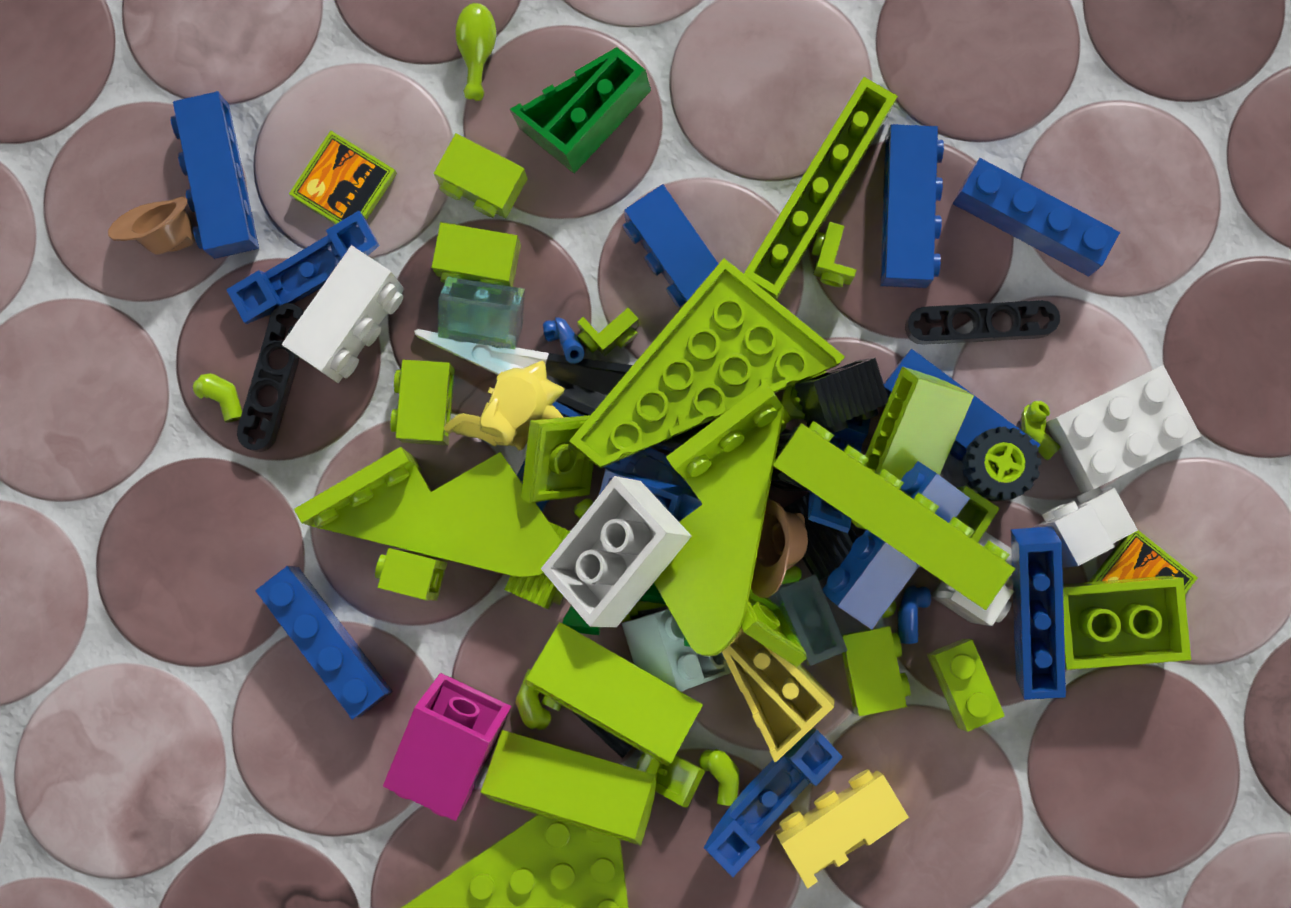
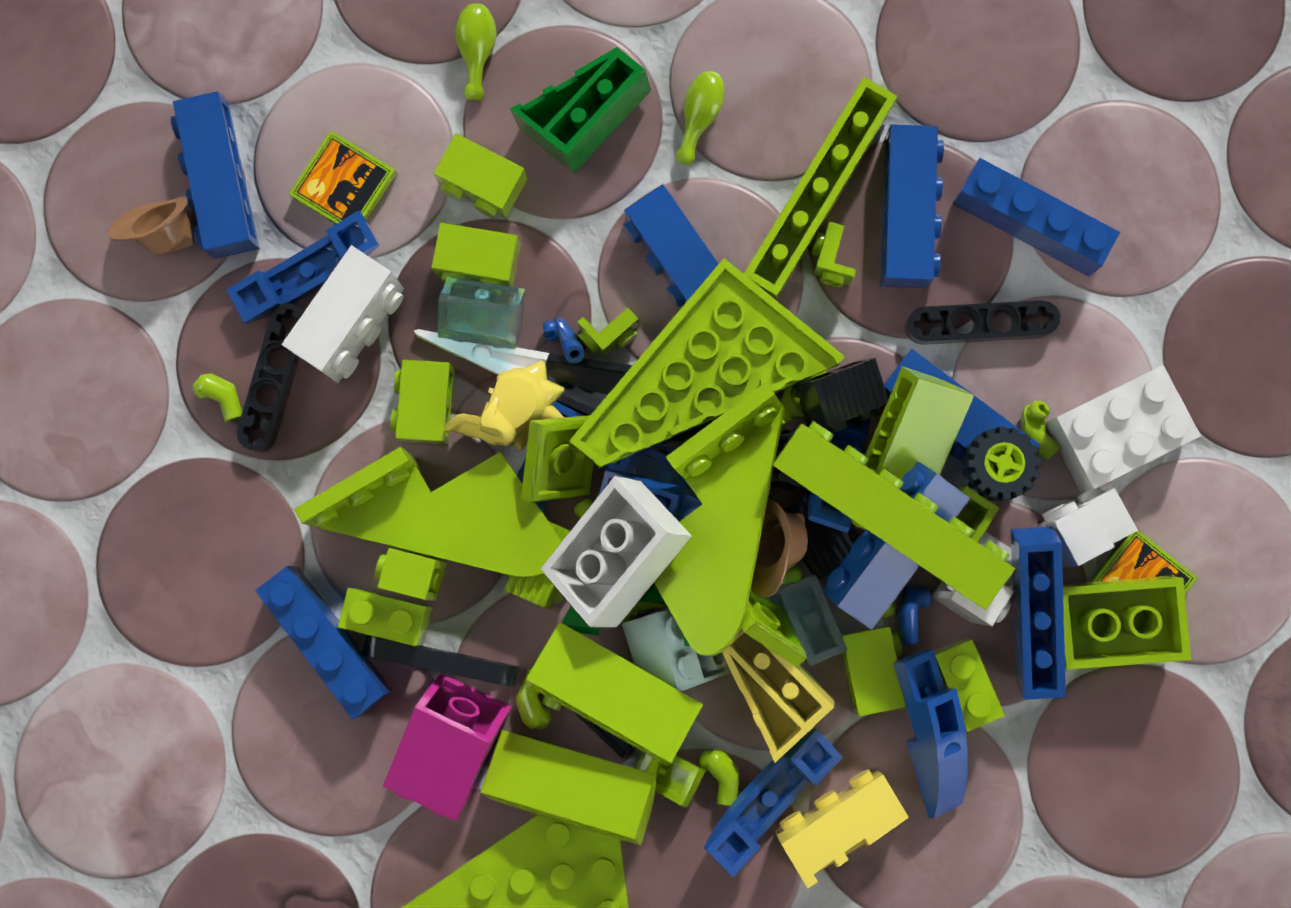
(385, 617): none -> lime brick
(440, 661): none -> black beam
(700, 108): none -> lime piece
(939, 729): none -> blue slope

